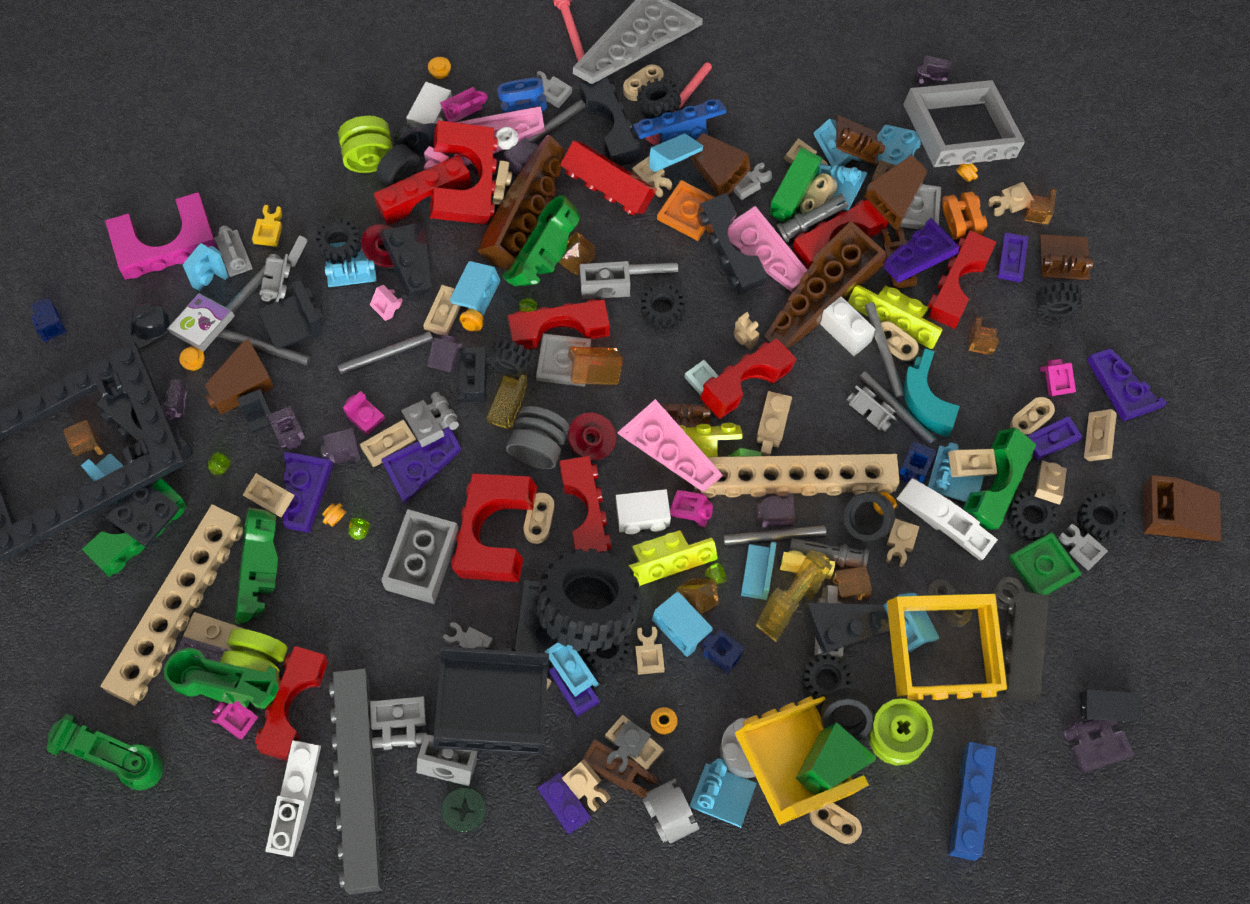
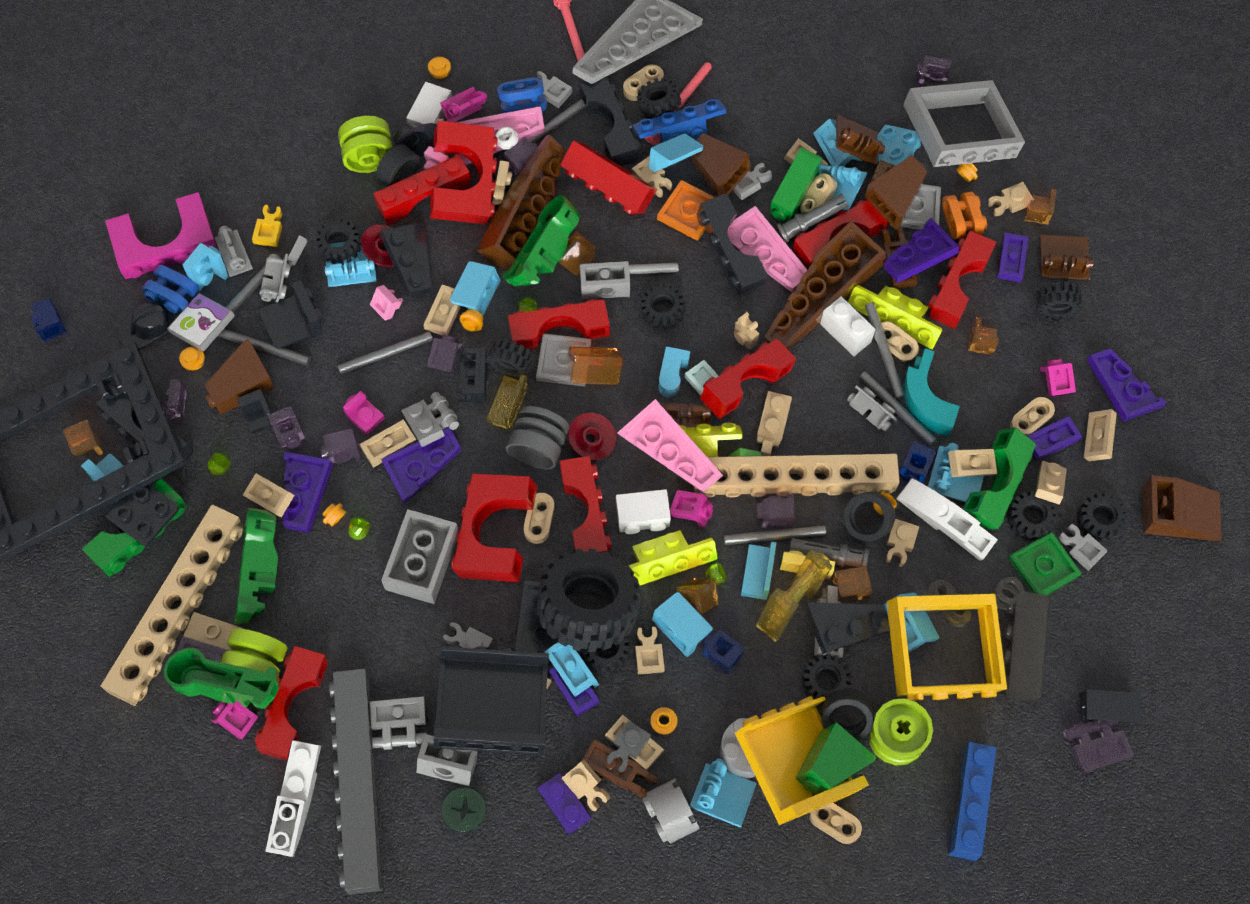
(96, 746): green piece -> none
(172, 300): none -> blue brick
(669, 377): none -> medium azure leg

